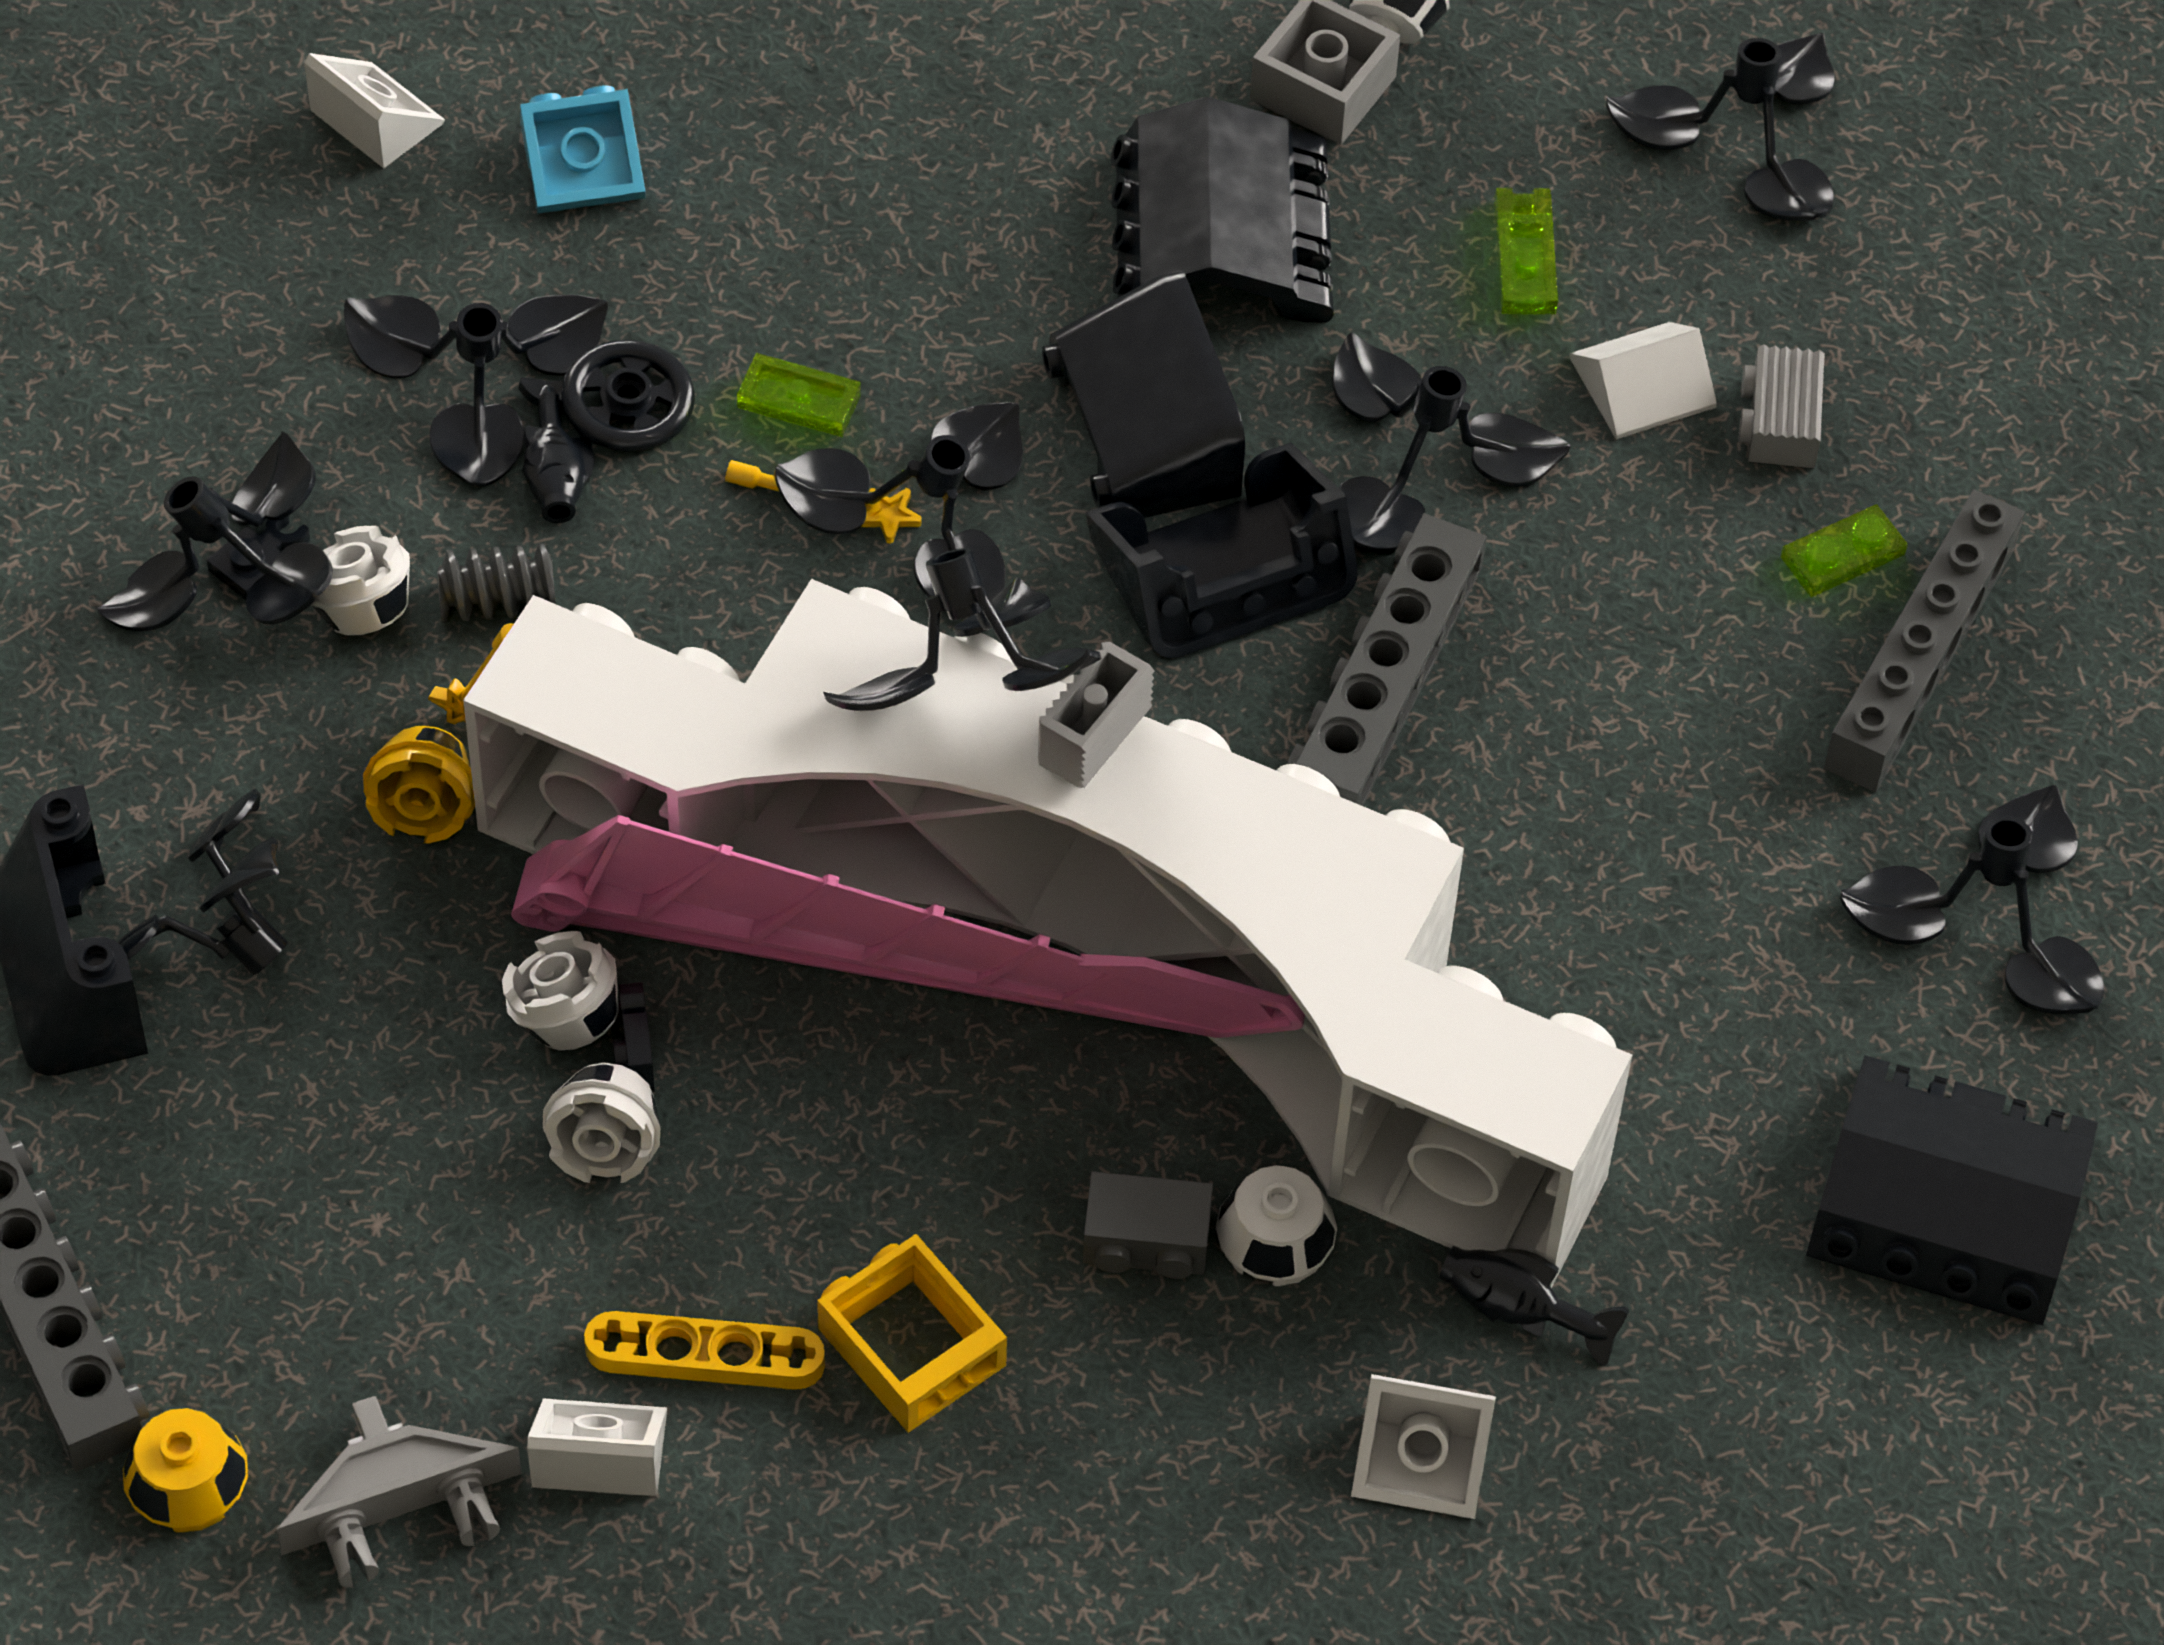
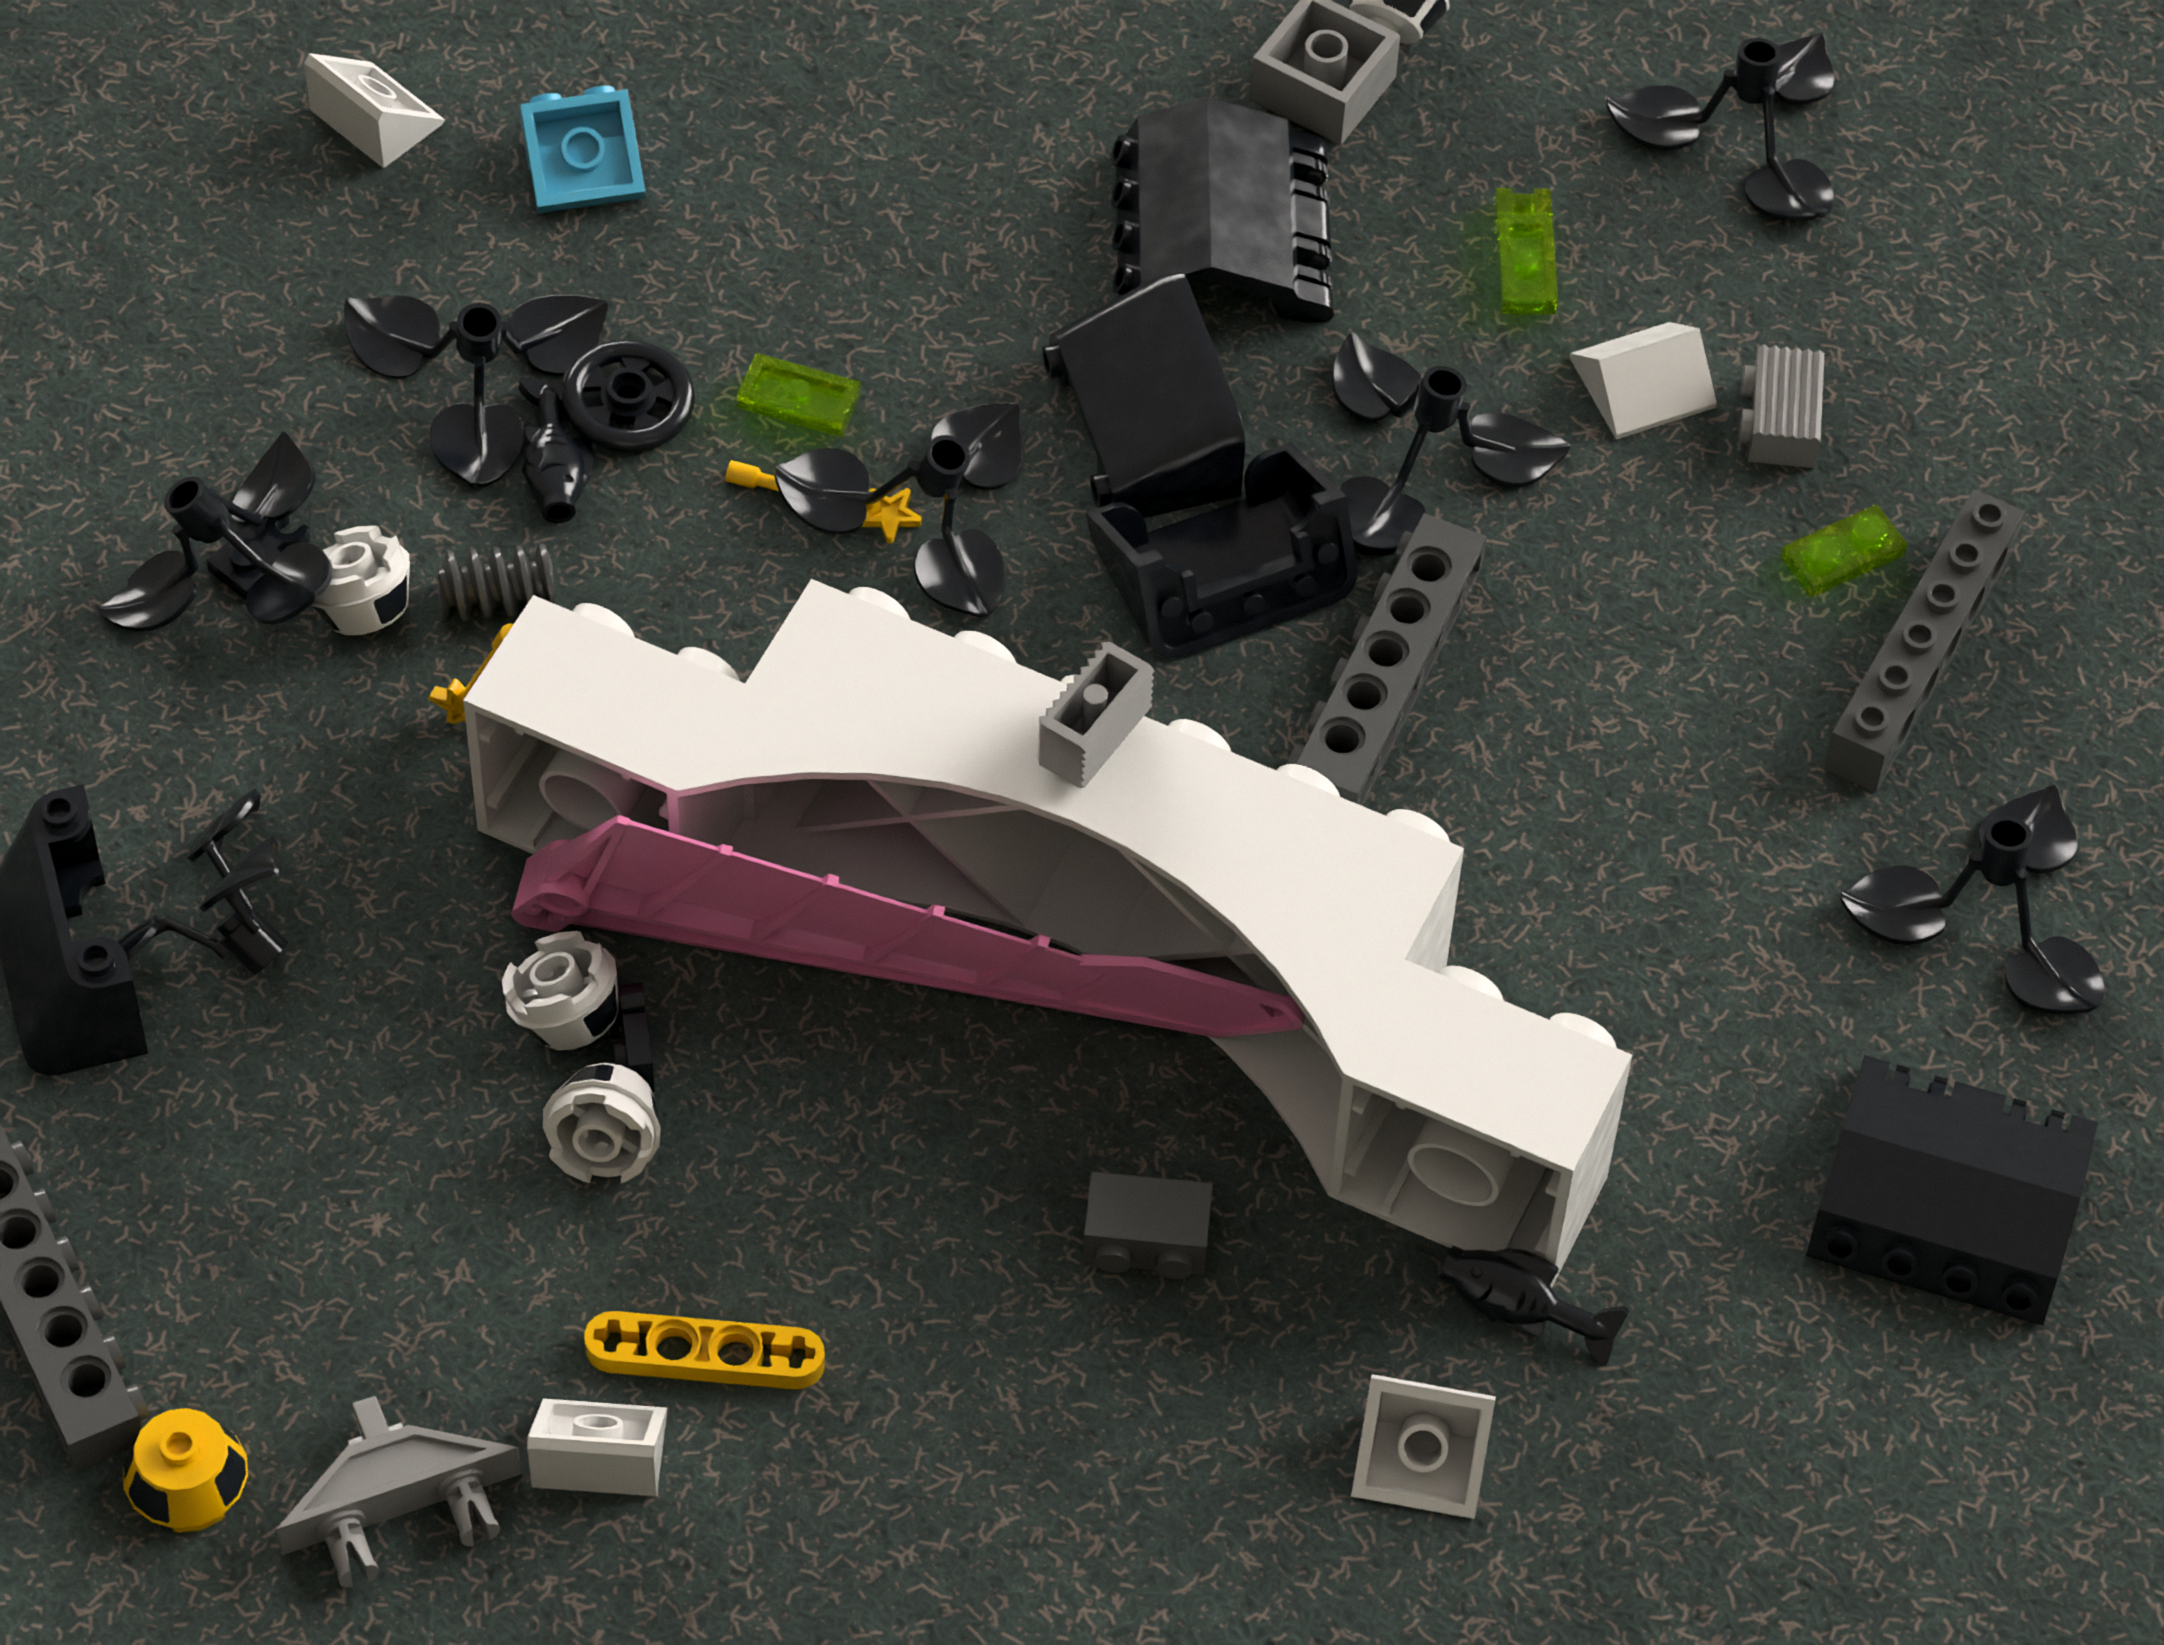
(420, 784): yellow cone -> none
(942, 1379): yellow window -> none
(963, 595): black plant -> none
(1276, 1226): white cone -> none

